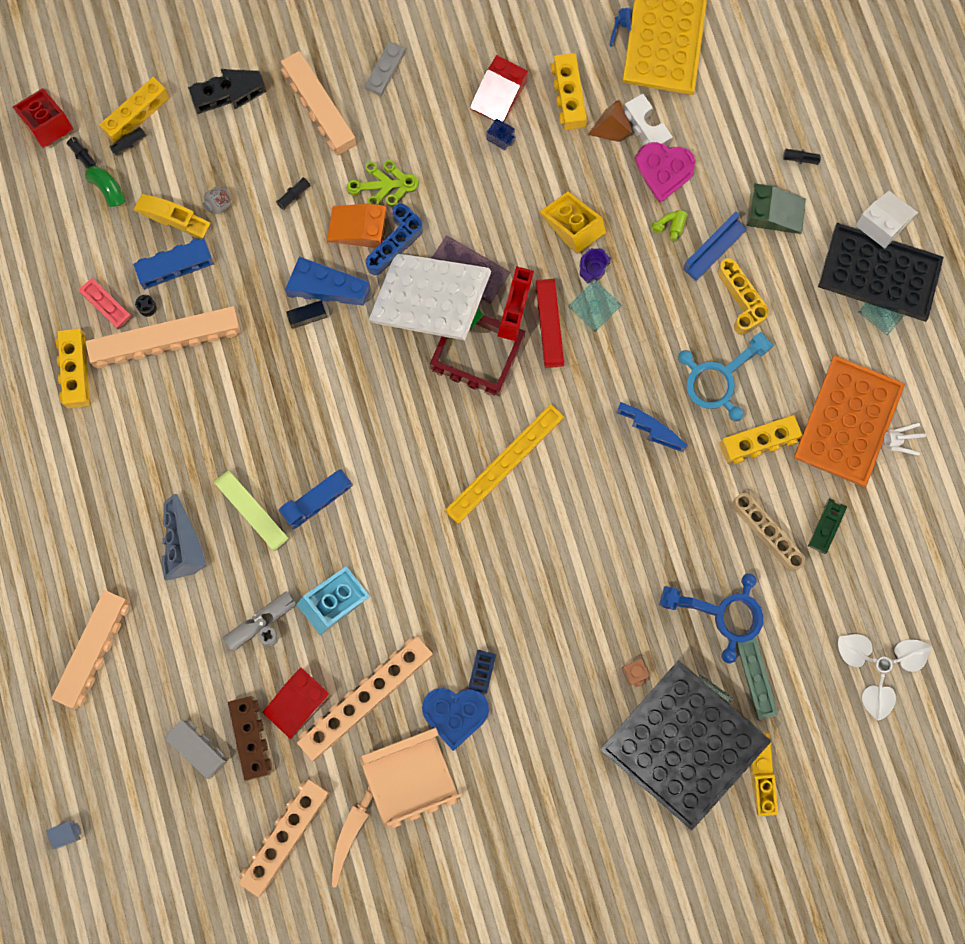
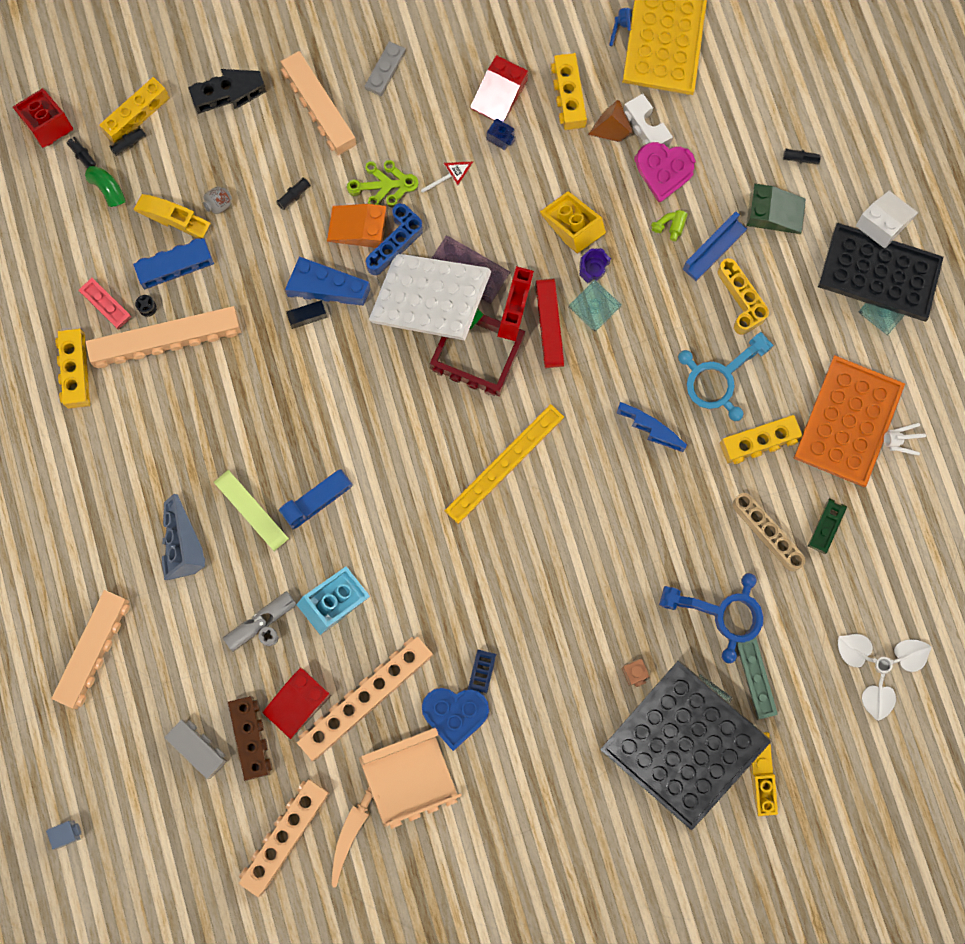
(456, 170): none -> piece

